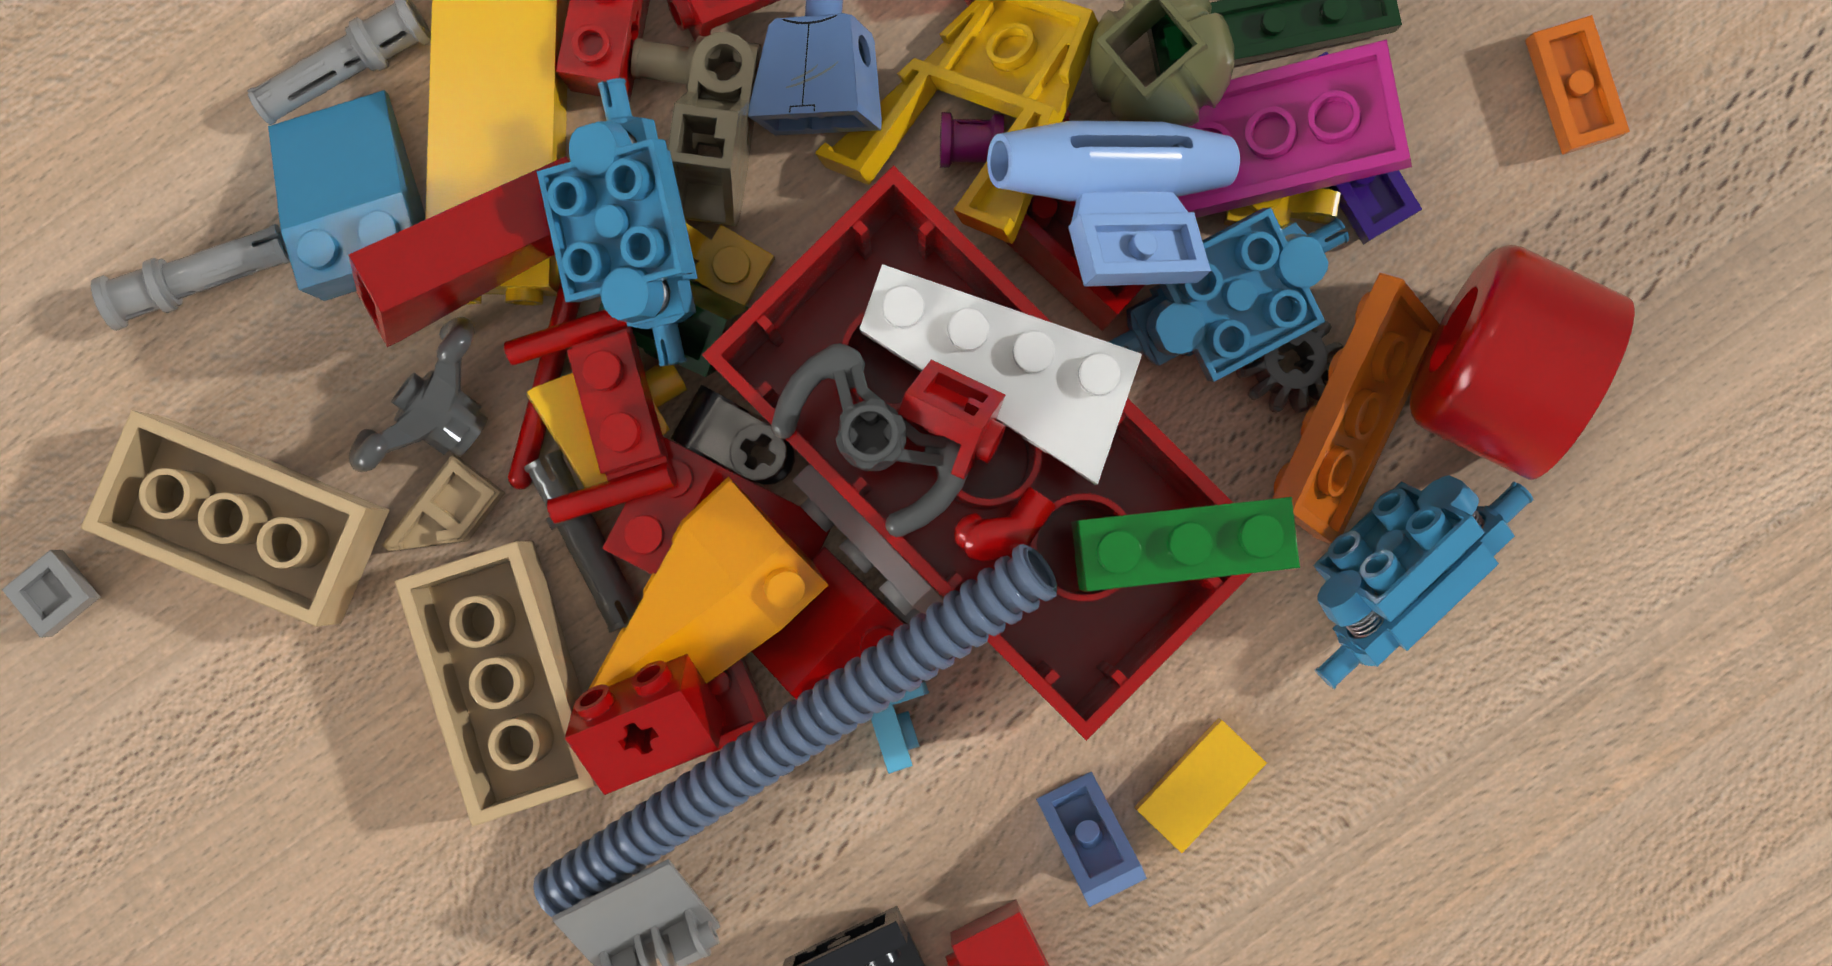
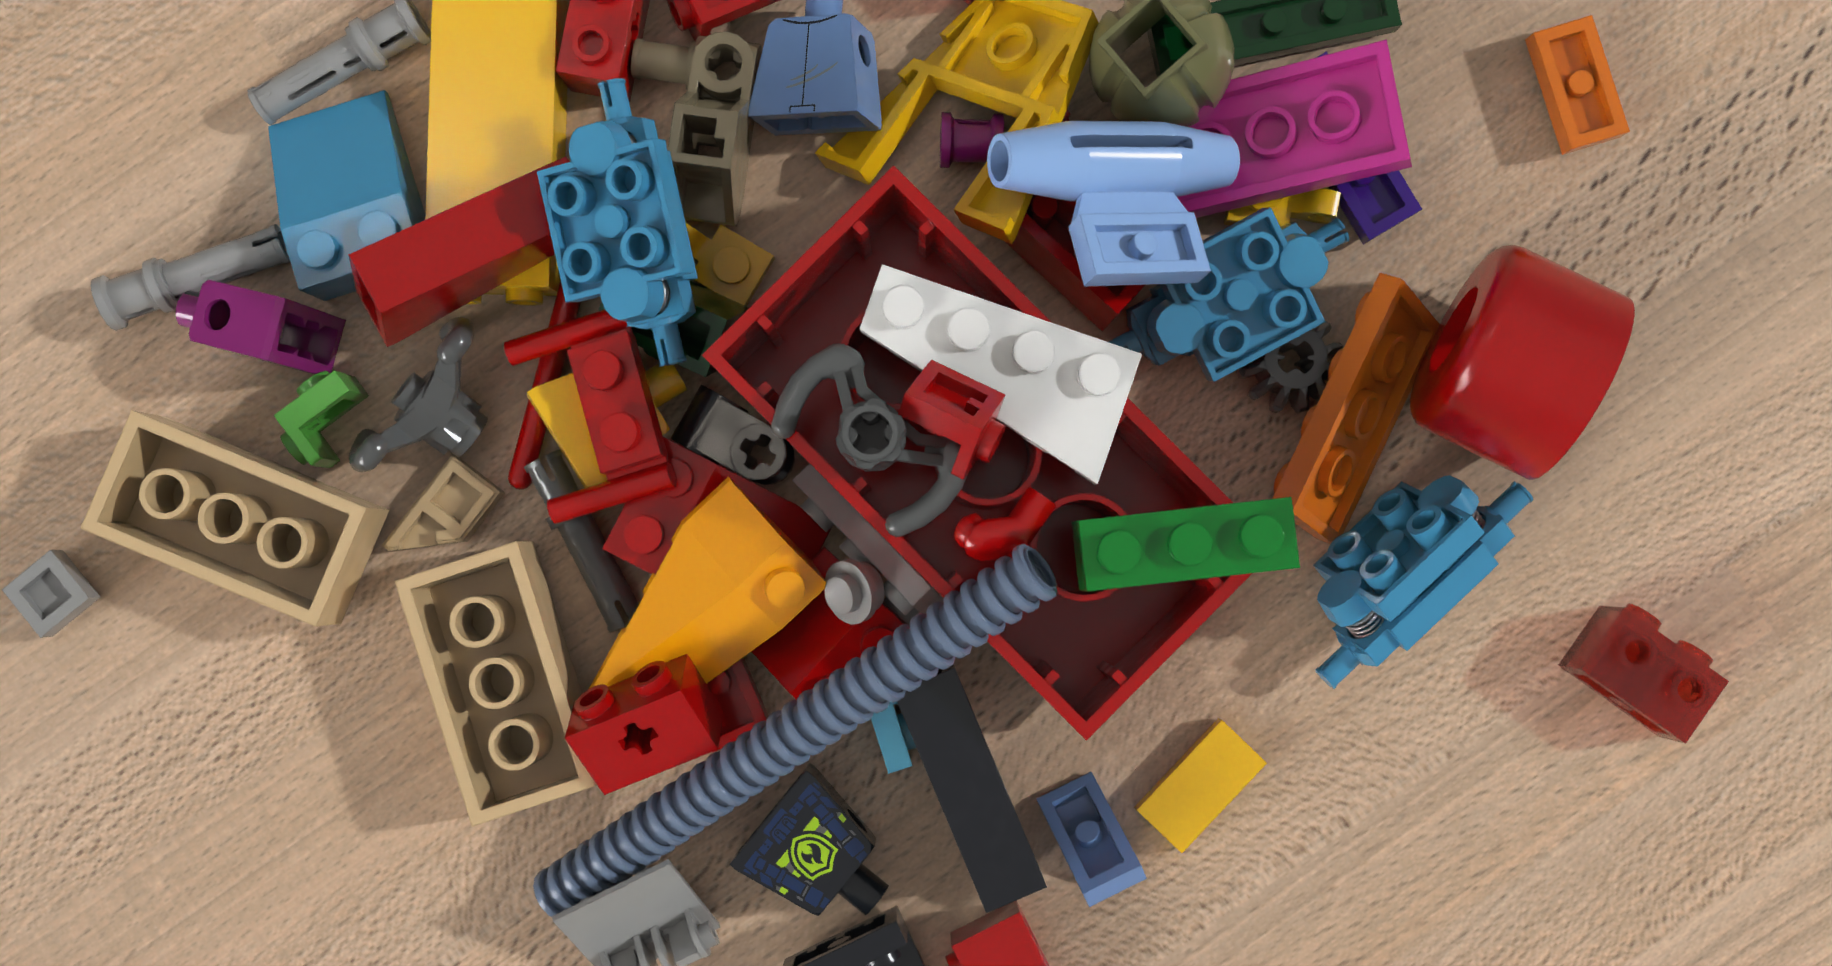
(252, 326): none -> magenta torso
(319, 404): none -> bright green bracket
(812, 849): none -> torso
(853, 590): none -> light grey plate
(971, 791): none -> black slope
(1644, 672): none -> clear red brick

